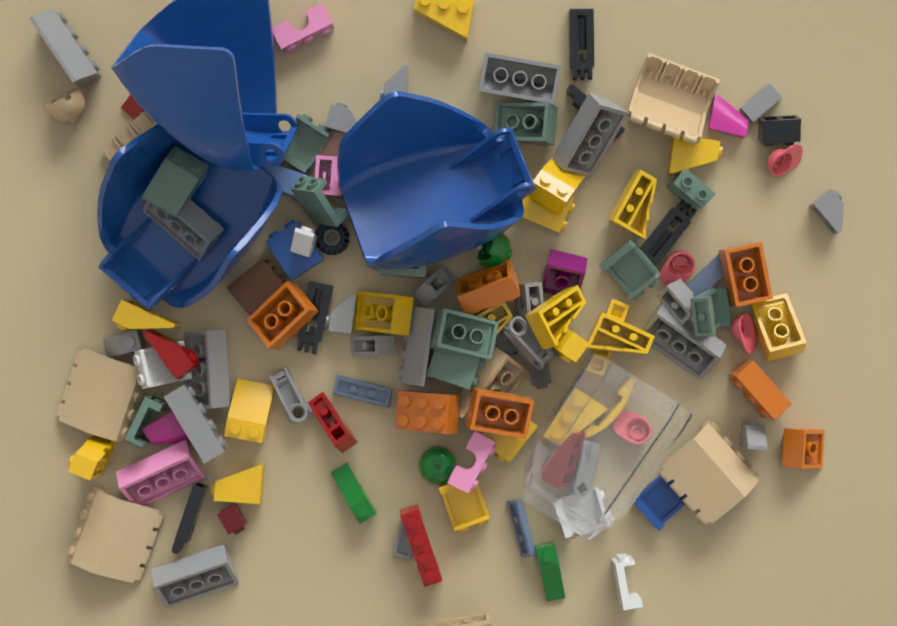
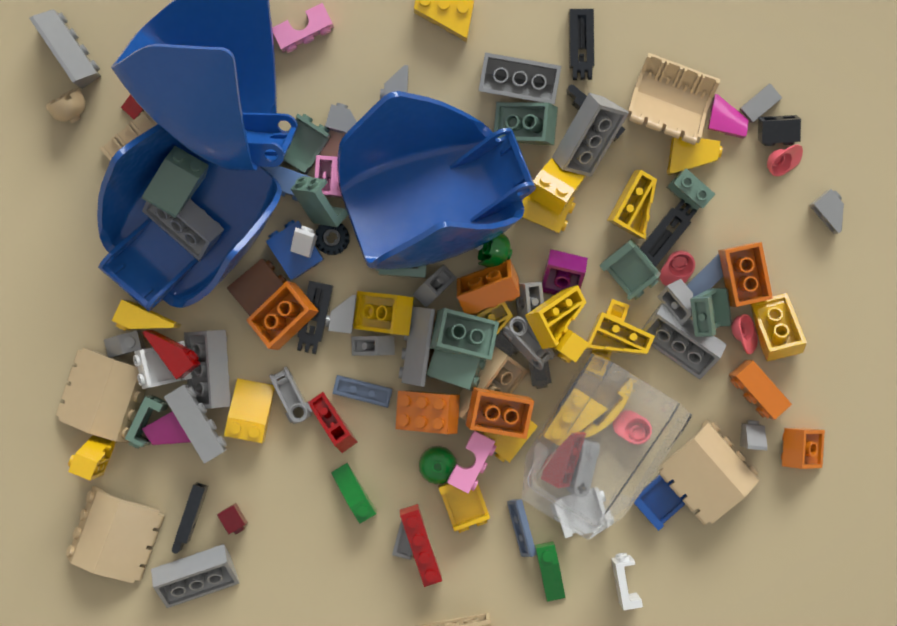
(160, 474): bright pink slope -> none
(241, 486): yellow slope -> none

